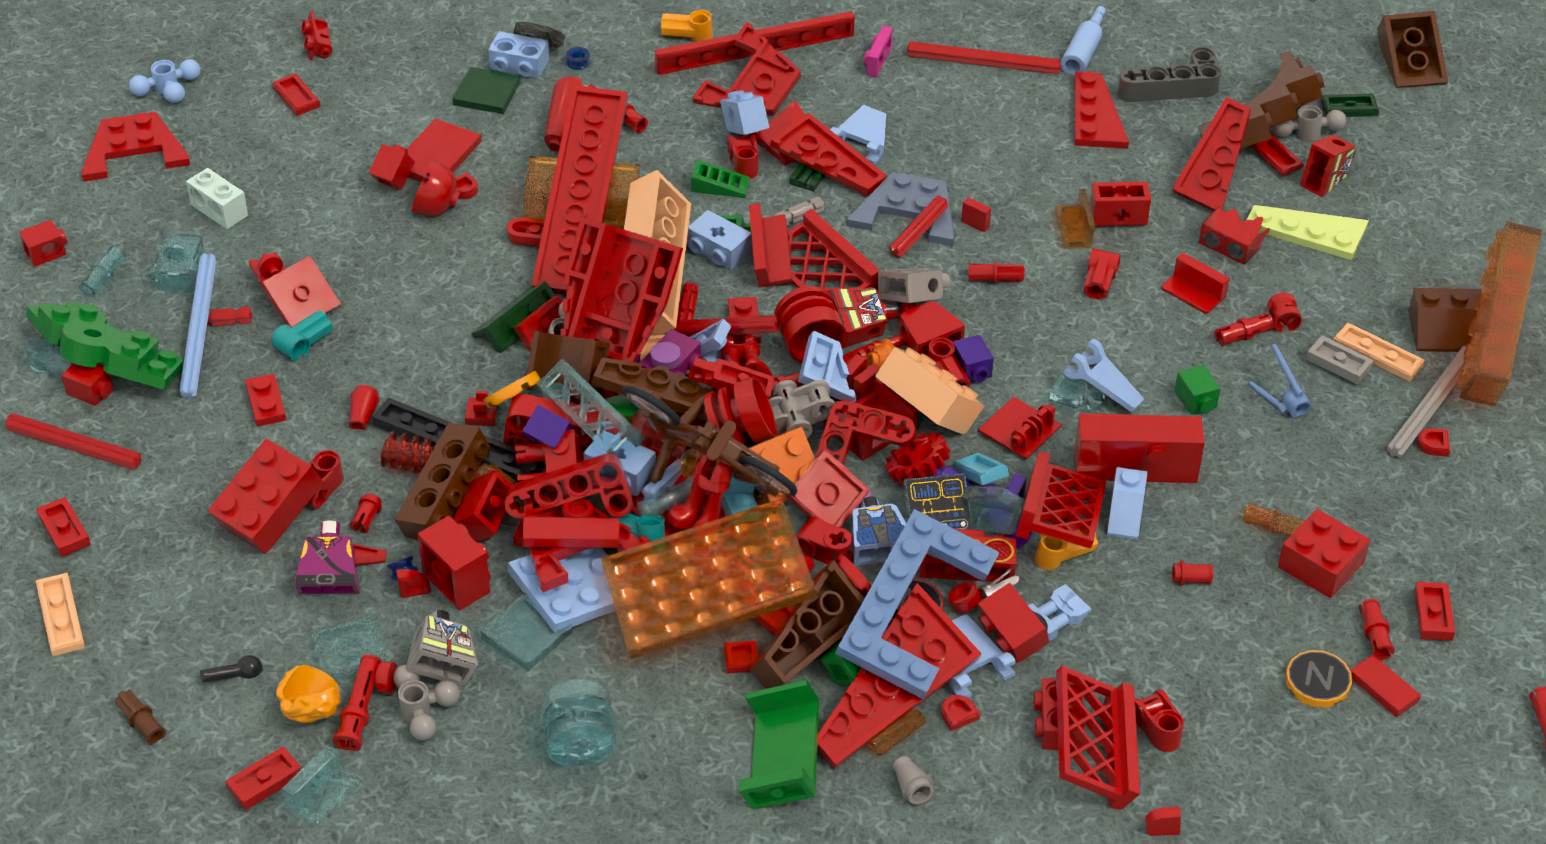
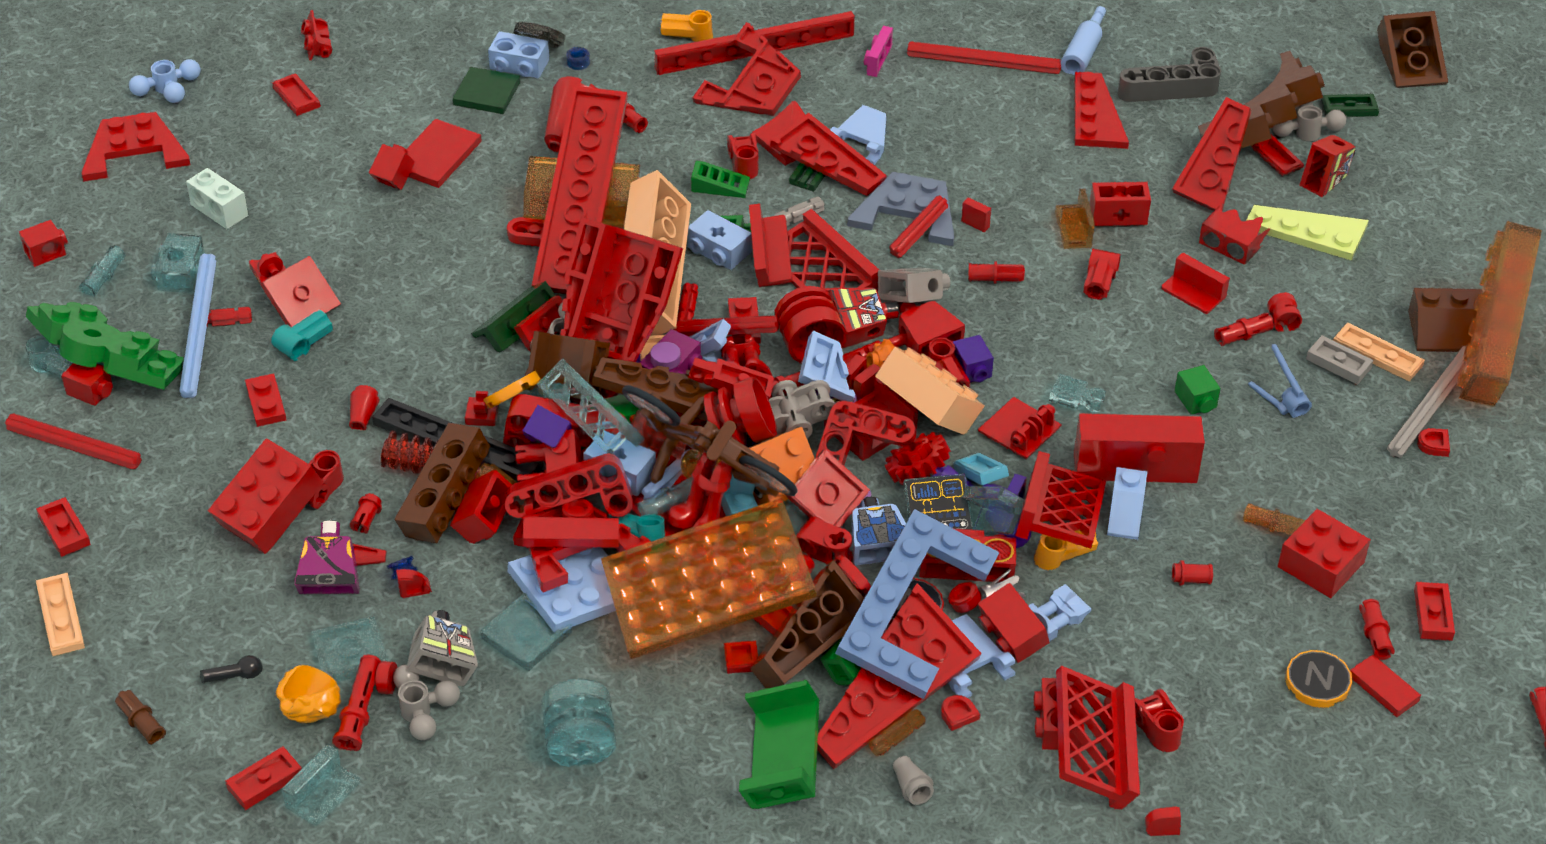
(436, 191): red cylinder -> none
(454, 562): red brick -> none
(466, 186): red tile -> none
(744, 112): light blue brick -> none
(1104, 376): light blue flag -> none

